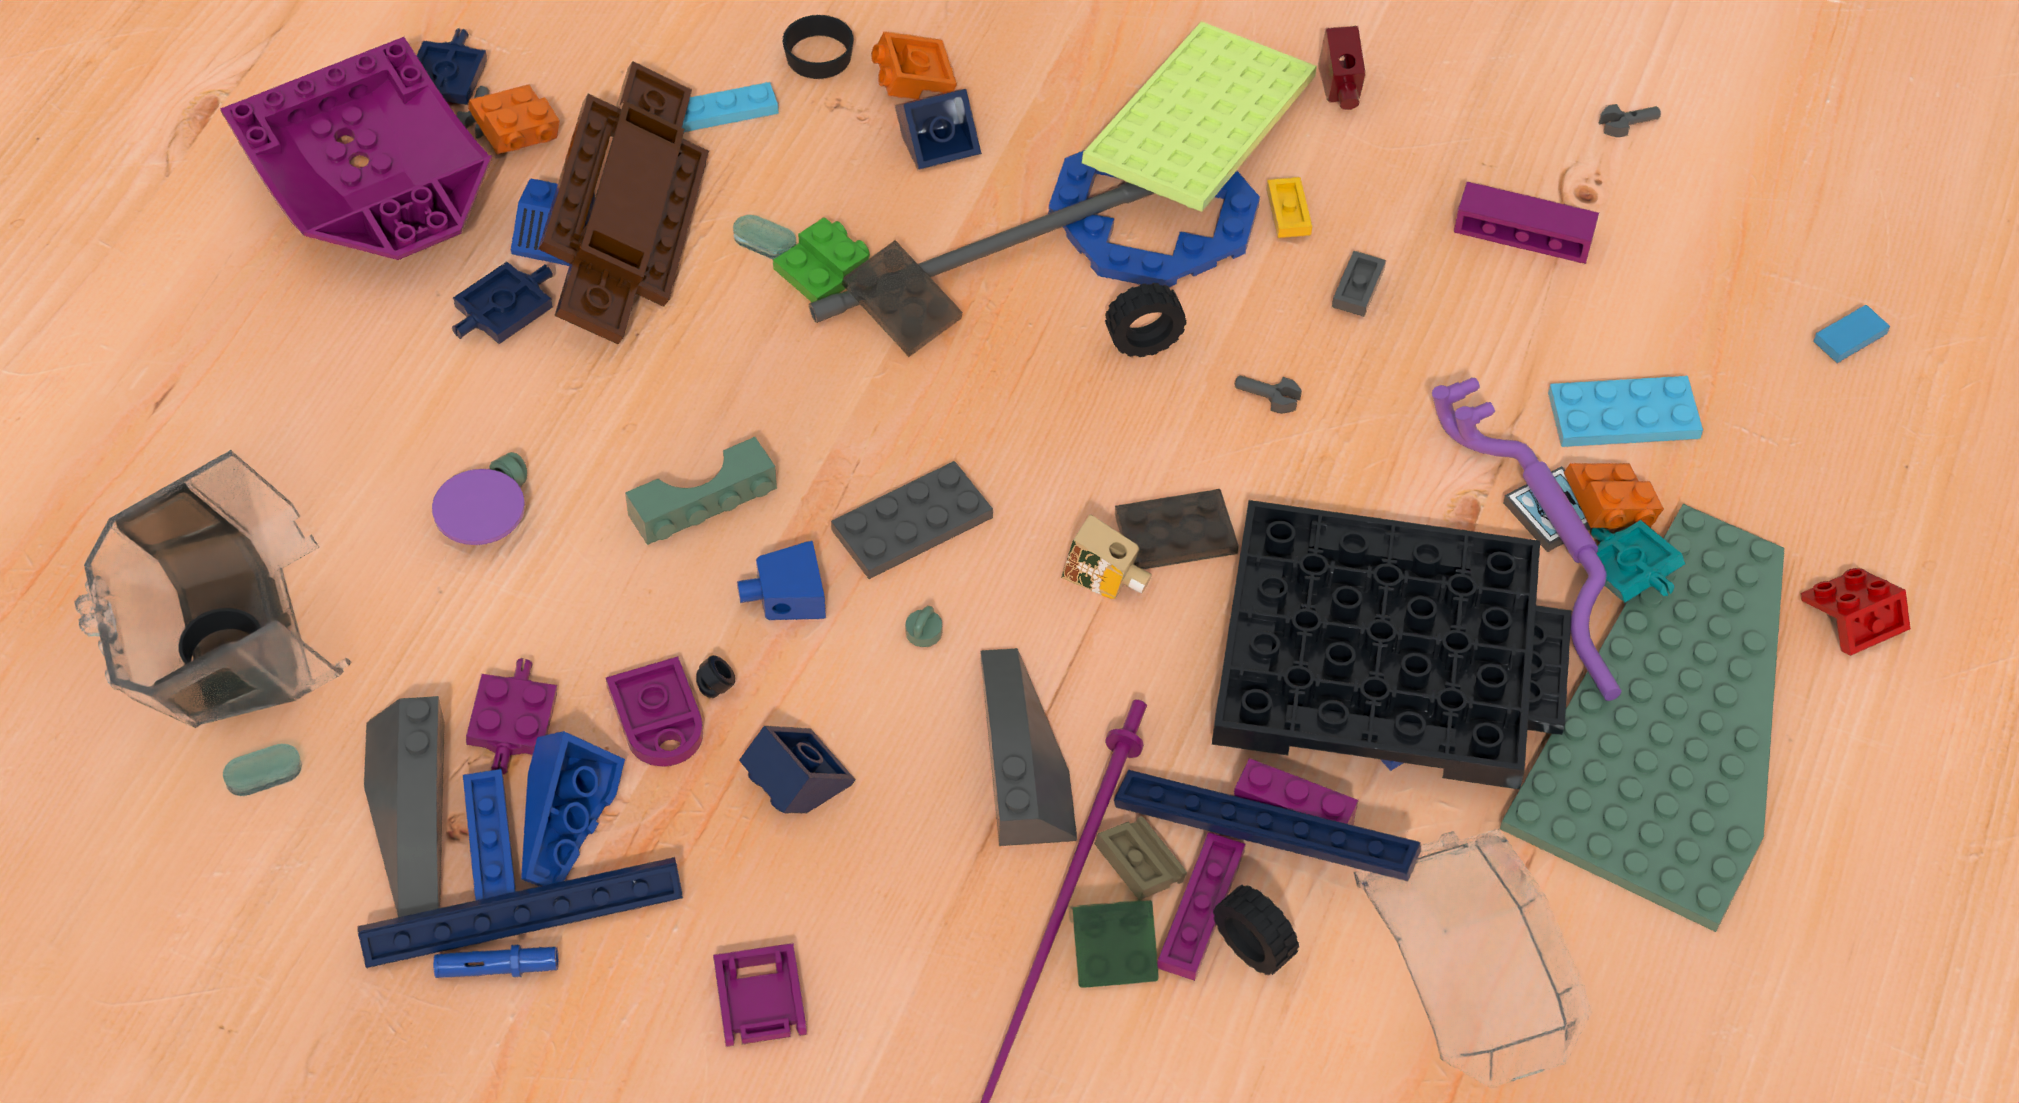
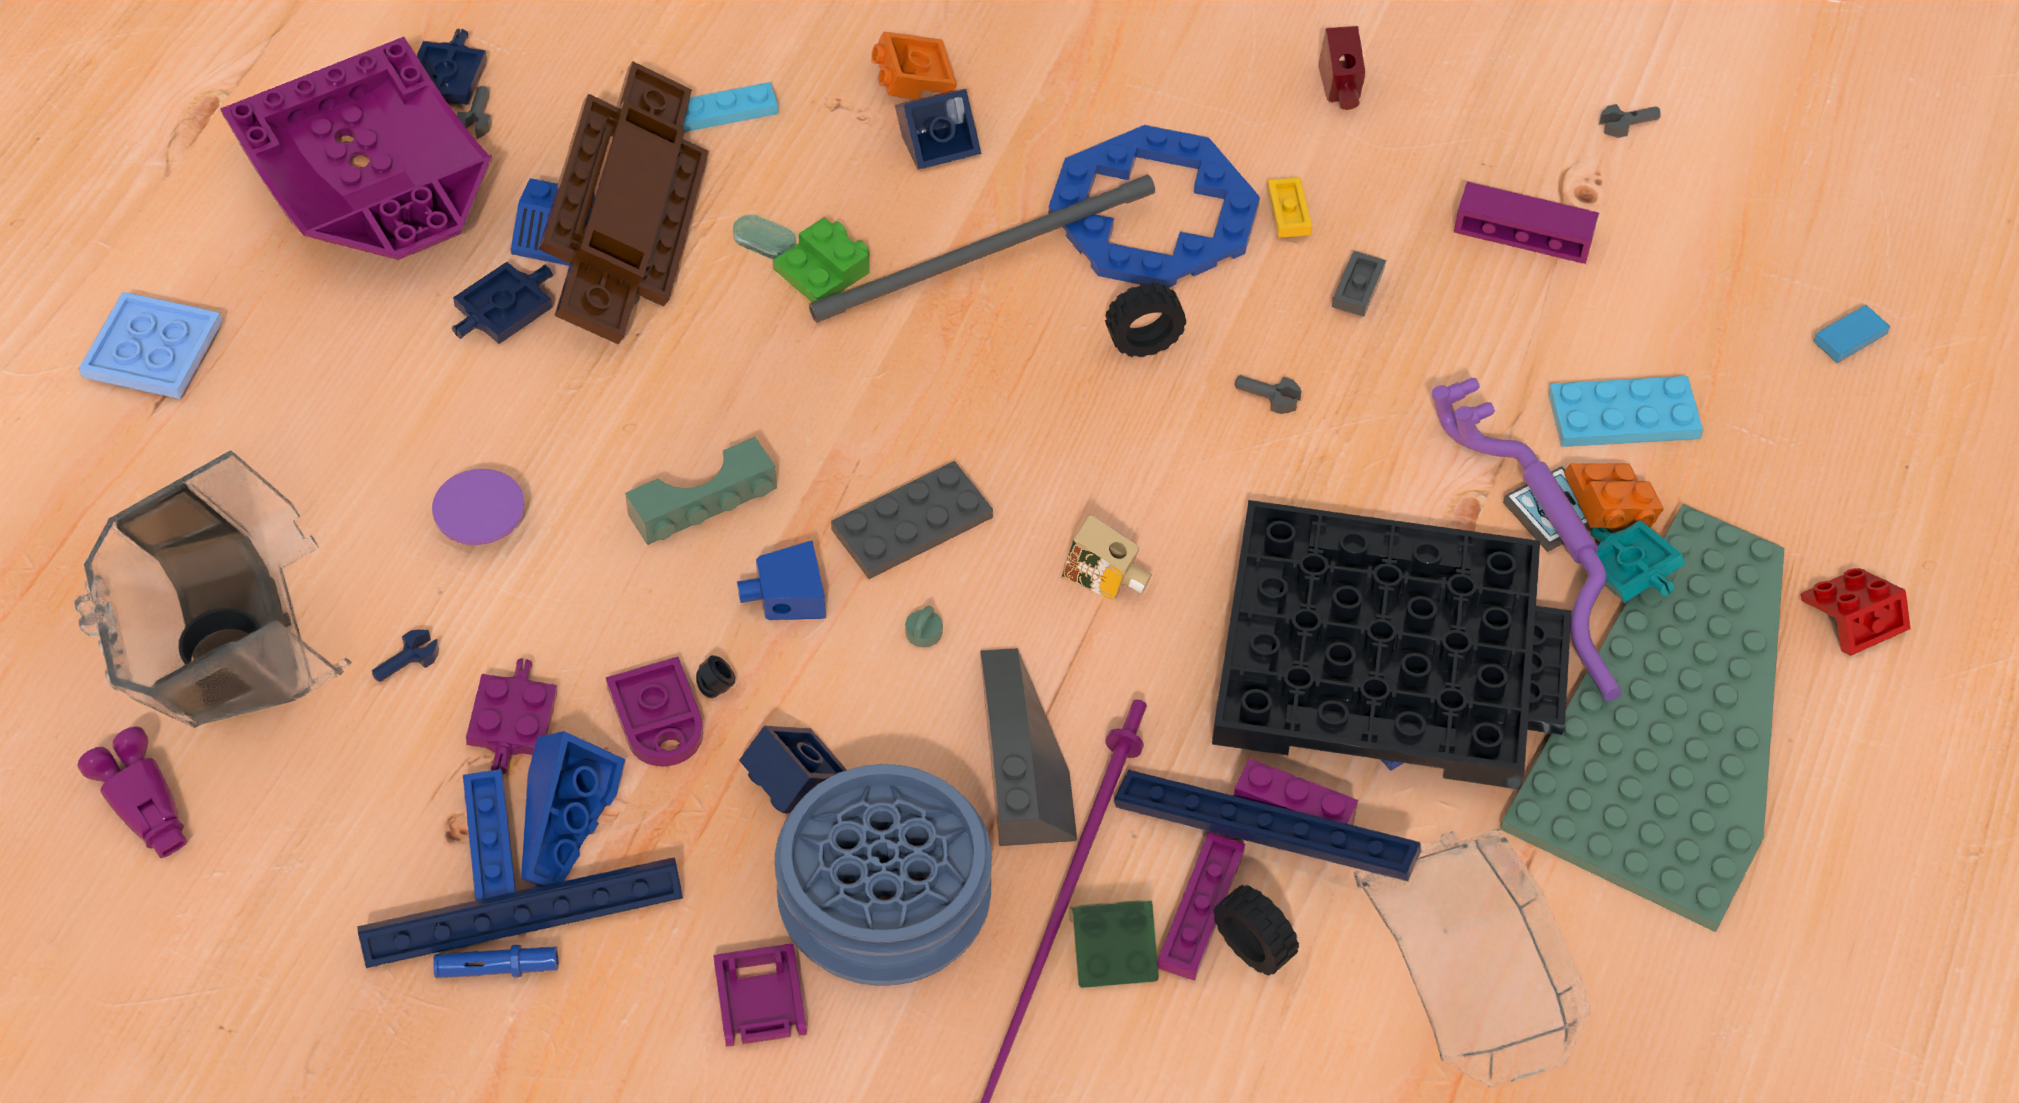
(137, 792): none -> magenta piece
(150, 345): none -> light blue plate
(262, 769): clear light blue tile -> none
(407, 797): dark grey wedge -> none
(410, 653): none -> dark blue bar
(511, 465): sand green tile -> none
(514, 118): orange plate -> none
(818, 26): black tyre -> none
(846, 924): none -> sand blue wheel
(902, 298): clear smoke plate -> none
(1140, 858): dark tan plate -> none
(1178, 528): clear smoke plate -> none
(1199, 116): yellowish green plate -> none

